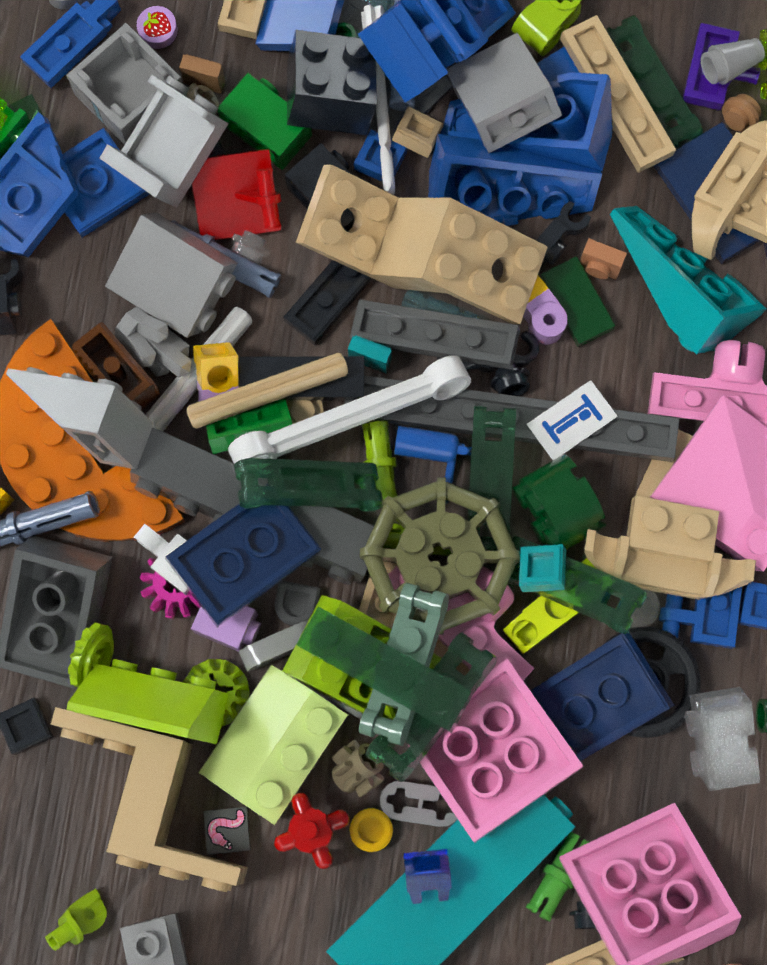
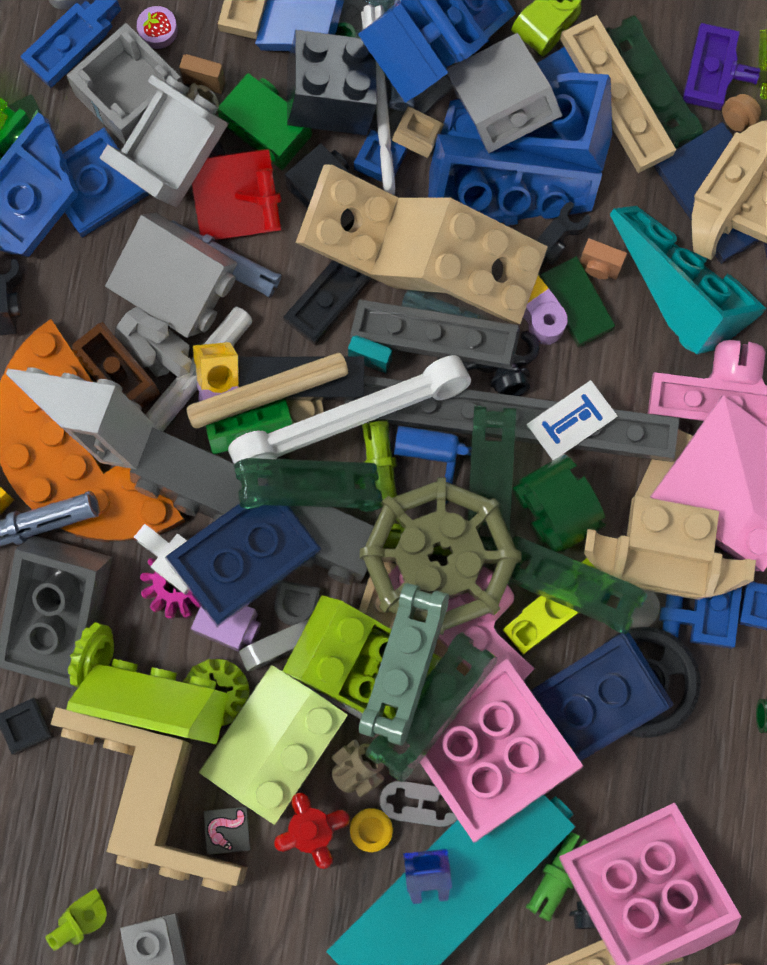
(250, 246): clear plate -> none
(385, 669): clear green plate -> none
(542, 568): teal tile -> none
(720, 728): clear brick -> none
(731, 59): light grey cone -> none

